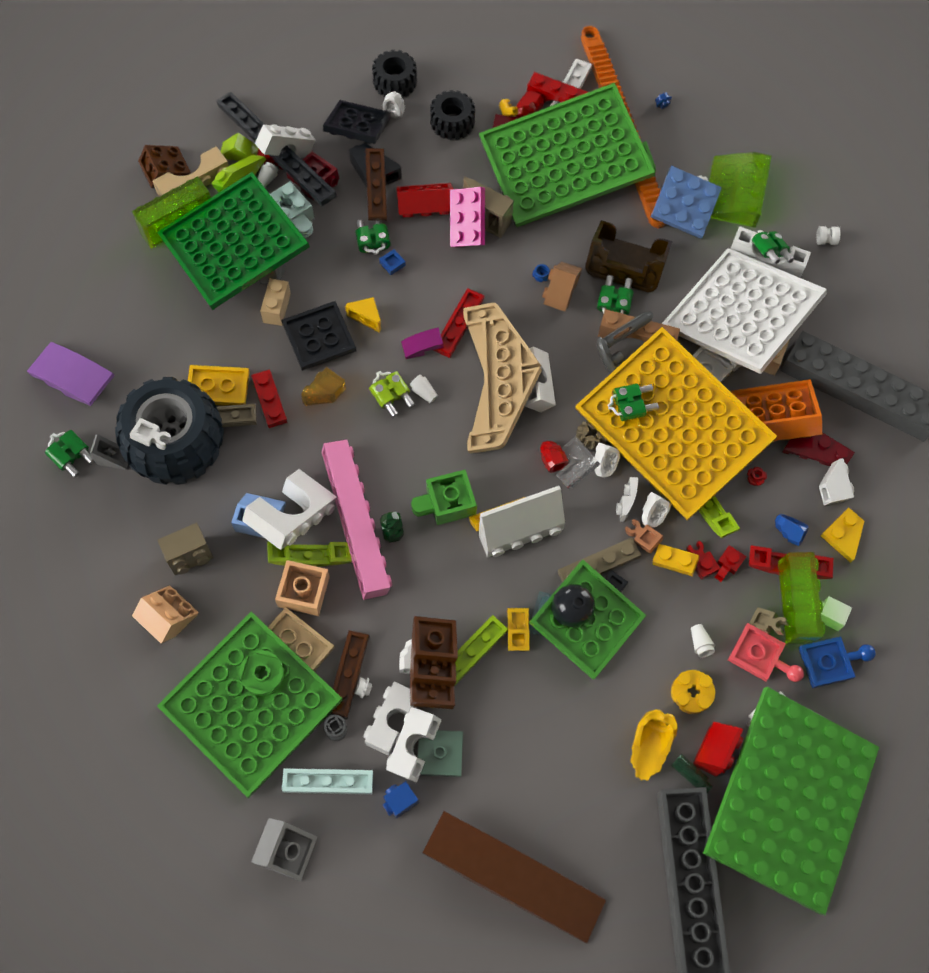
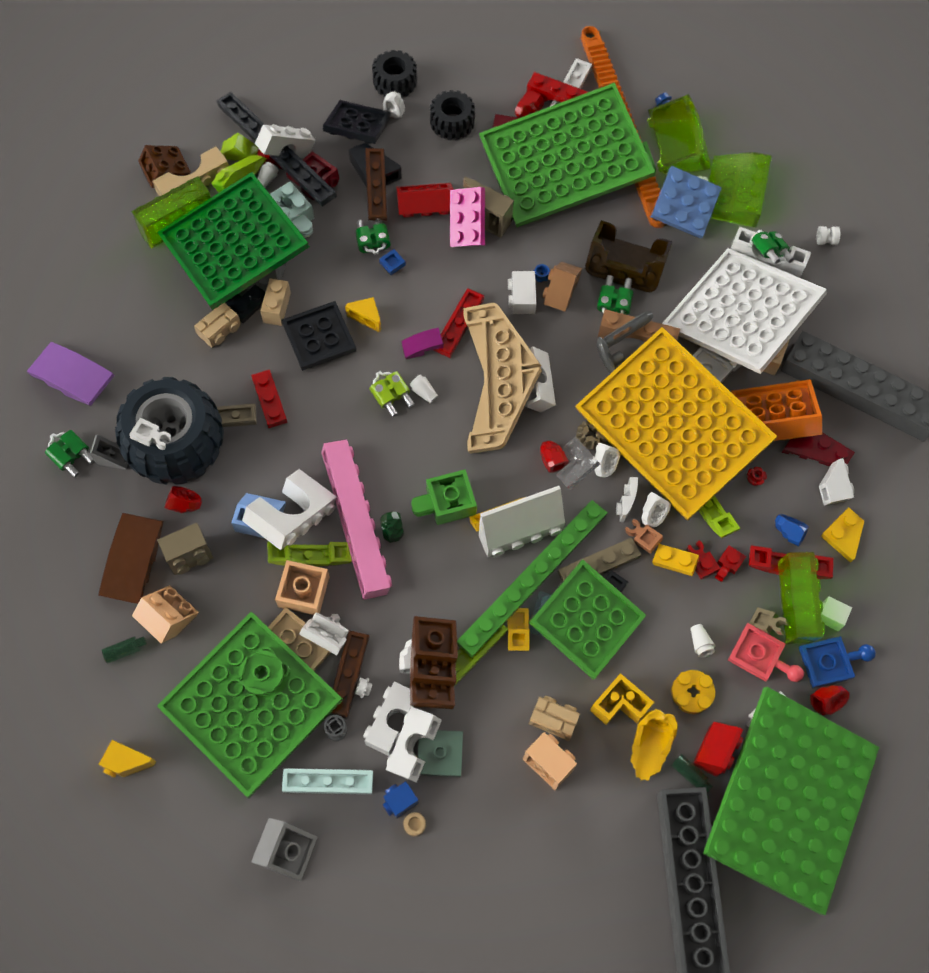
(123, 649): none -> clear green cylinder
(123, 760): none -> yellow slope
(131, 558): none -> reddish brown slope
(182, 500): none -> red rock
(217, 325): none -> tan brick
(223, 384): yellow plate -> none
(247, 304): none -> black plate
(324, 389): clear yellow slope -> none
(325, 632): none -> white slope
(414, 824): none -> tan tile
(506, 108): yellow arm -> none
(514, 877): reddish brown slope -> none
(523, 292): none -> white brick
(531, 579): none -> bright green plate
(550, 760): none -> light nougat brick
(554, 717): none -> tan brick
(573, 605): black cylinder -> none
(621, 696): none -> yellow brick
(630, 401): green piece -> none
(679, 136): none -> clear neon green windscreen
(829, 699): none -> red rock

